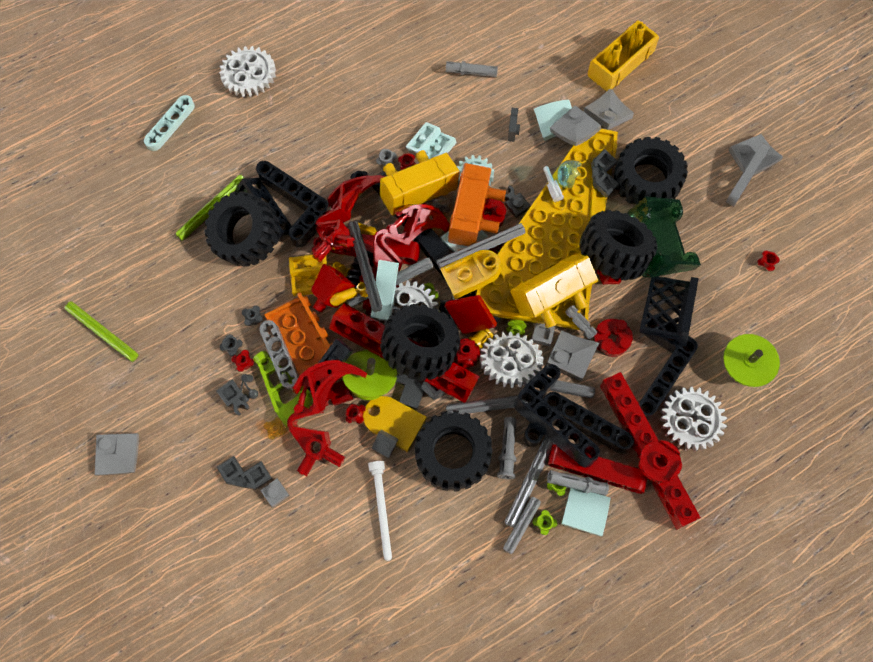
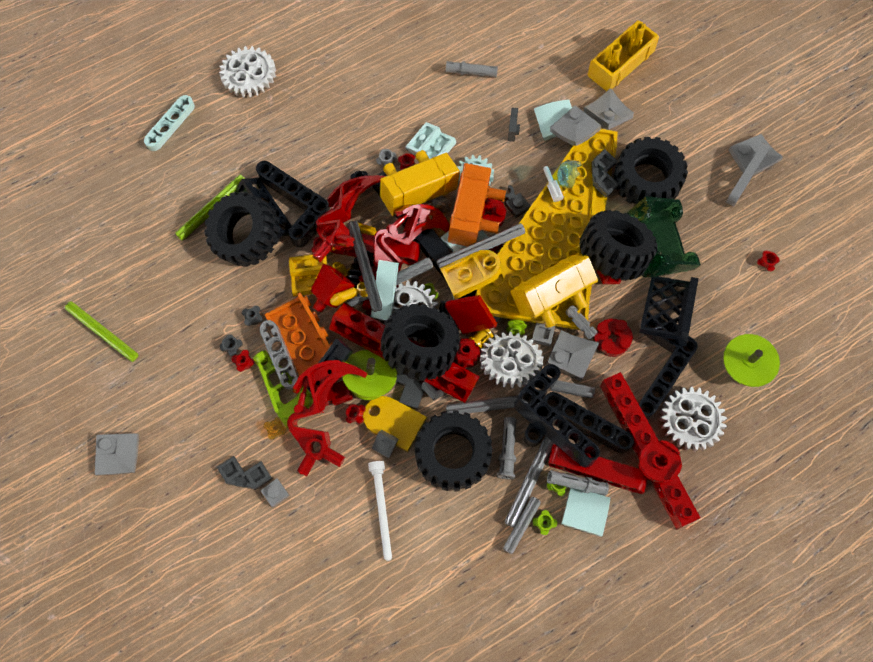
(231, 395): dark grey plate -> none
(253, 394): dark grey piece -> none

